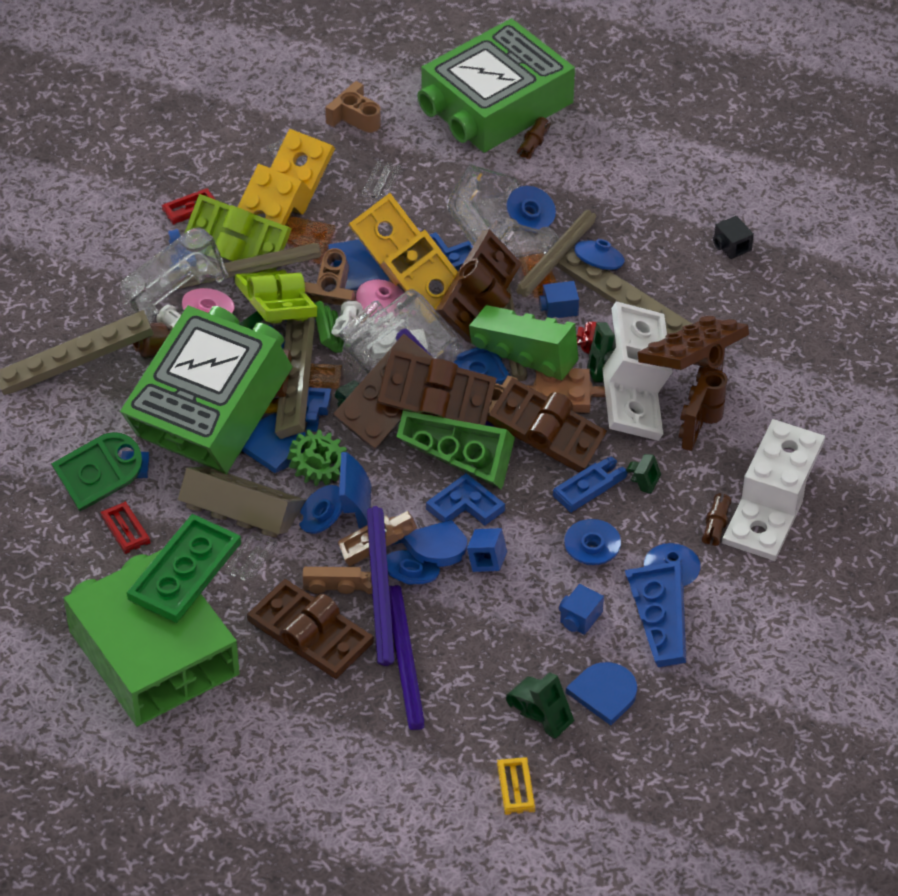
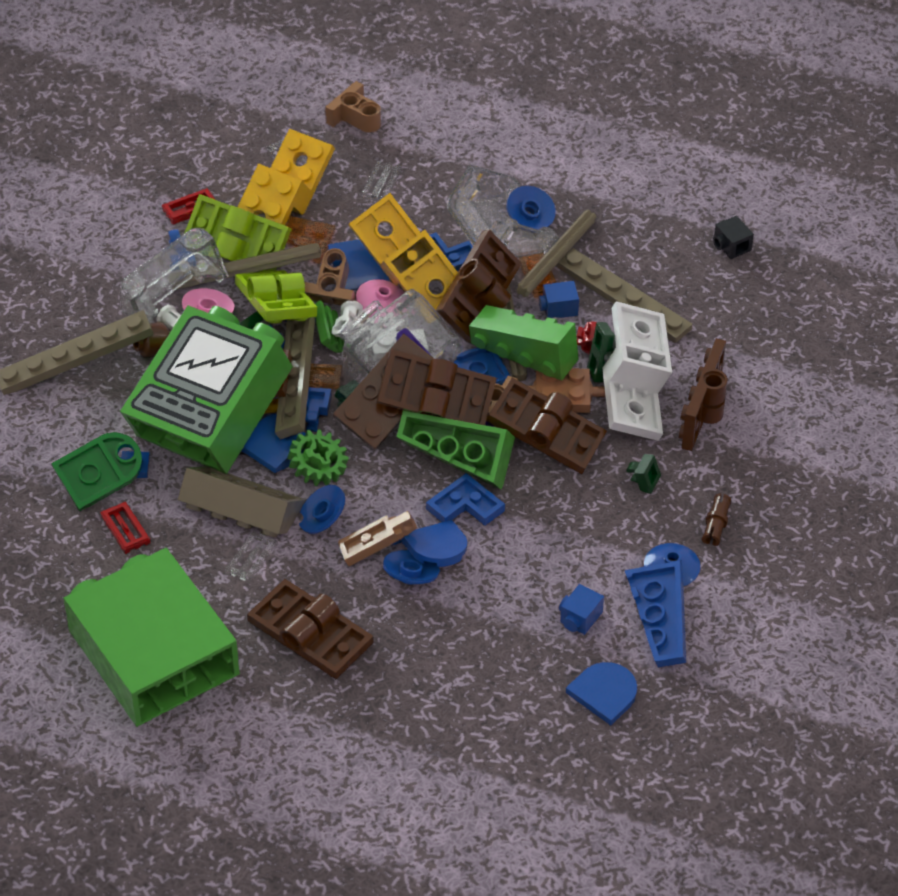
(184, 568): green plate -> none
(336, 578): medium nougat hinge -> none
(354, 489): blue slope -> none
(380, 586): dark purple axle -> none
(405, 660): dark purple axle -> none
(487, 550): blue brick -> none
(496, 85): brick -> none
(518, 807): yellow tile -> none
(533, 138): reddish brown pin -> none
(543, 702): dark green tile -> none
(589, 484): blue hinge -> none
(595, 533): blue dish -> none
(599, 254): blue dish -> none
(695, 344): reddish brown plate -> none
(773, 489): white bracket -> none

